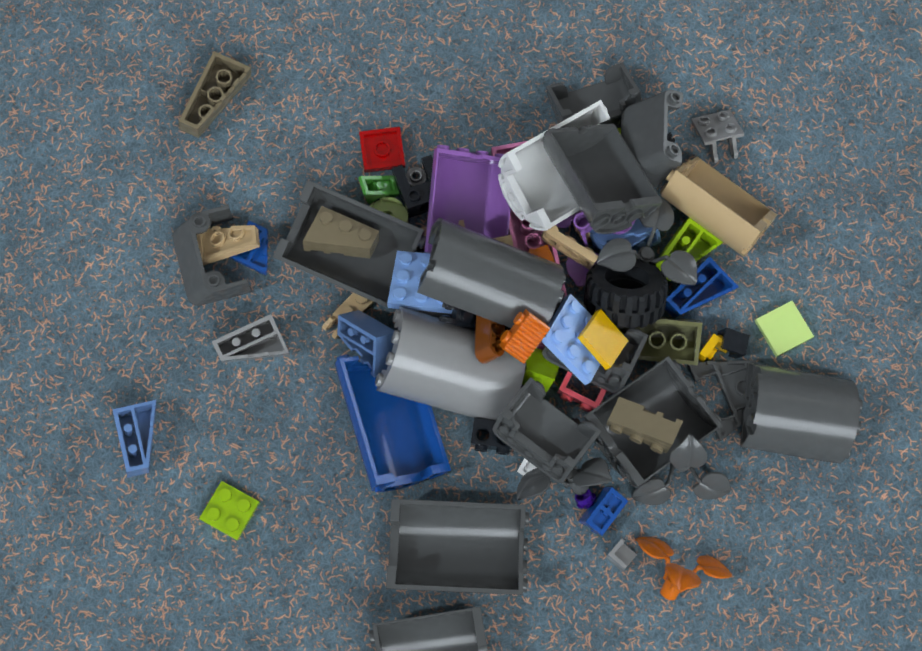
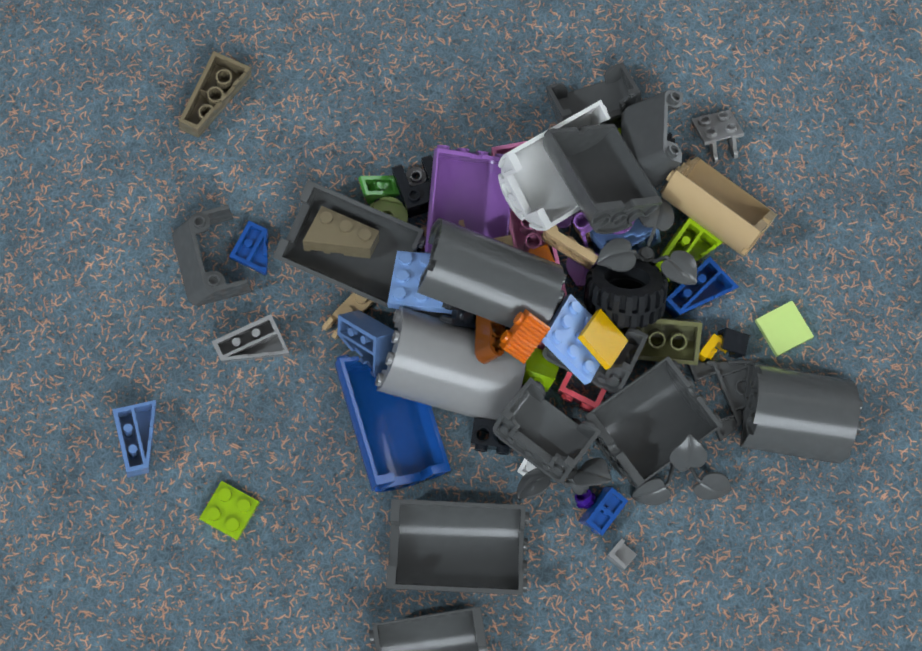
(226, 242): tan wing -> none
(381, 149): red plate -> none
(643, 425): dark tan wedge -> none
(676, 577): orange plant -> none

